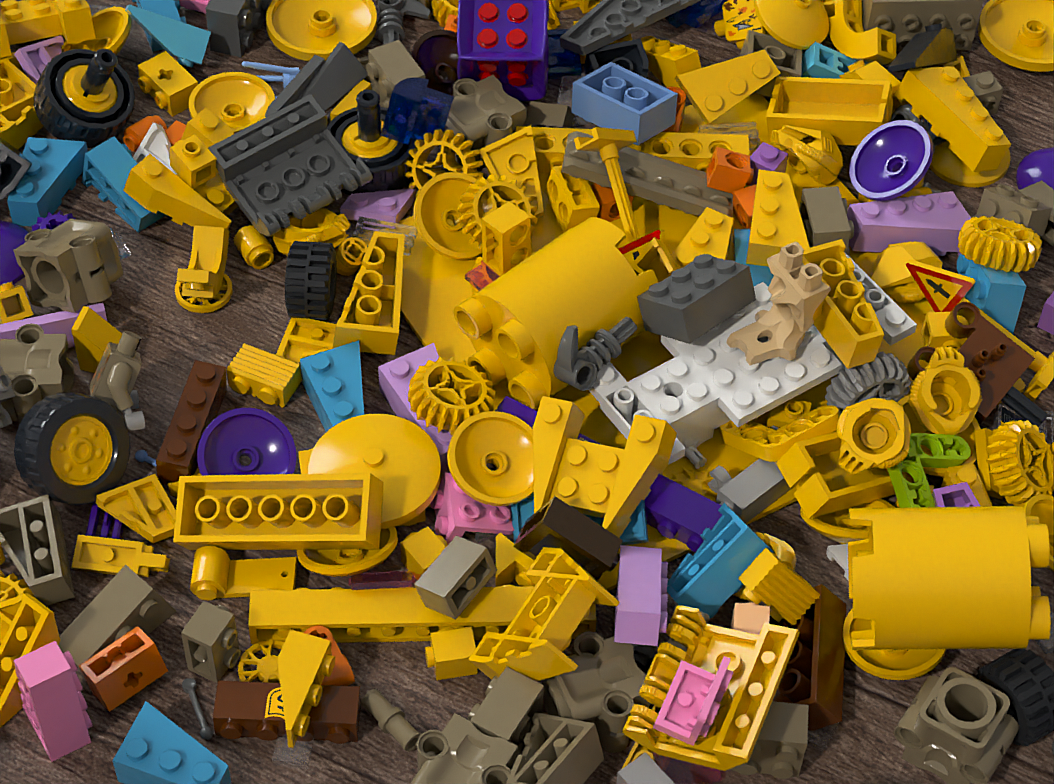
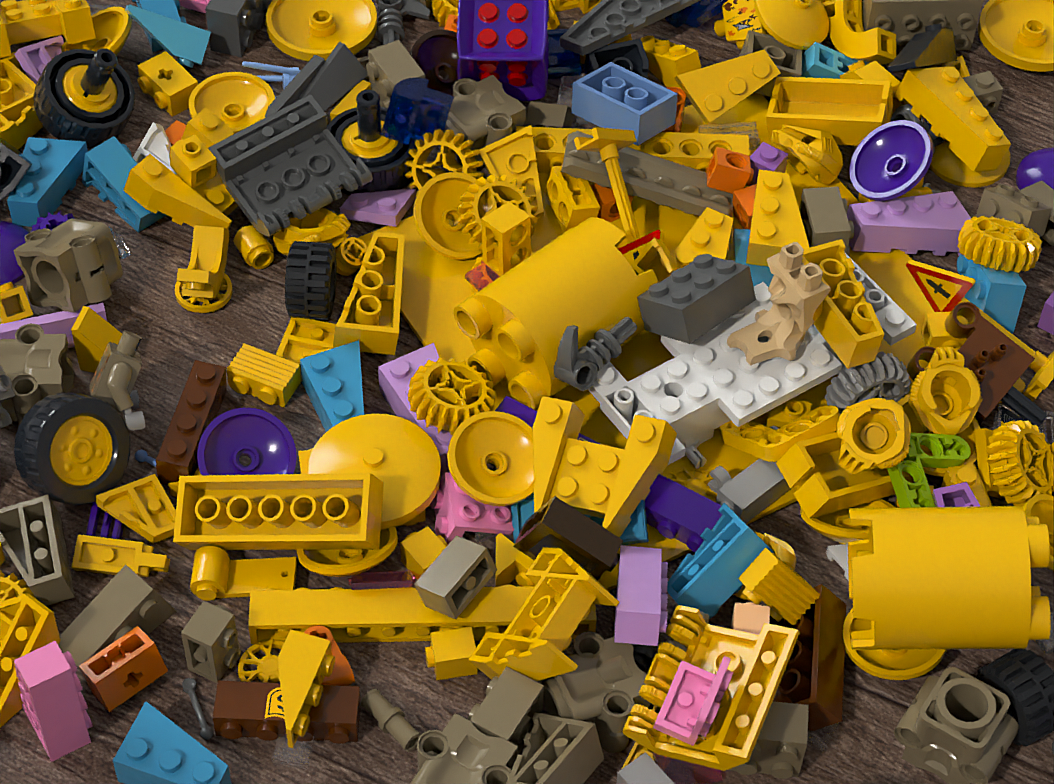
(136, 132): orange brick -> none
(384, 226): clear tile -> none
(893, 275): yellow helmet -> none

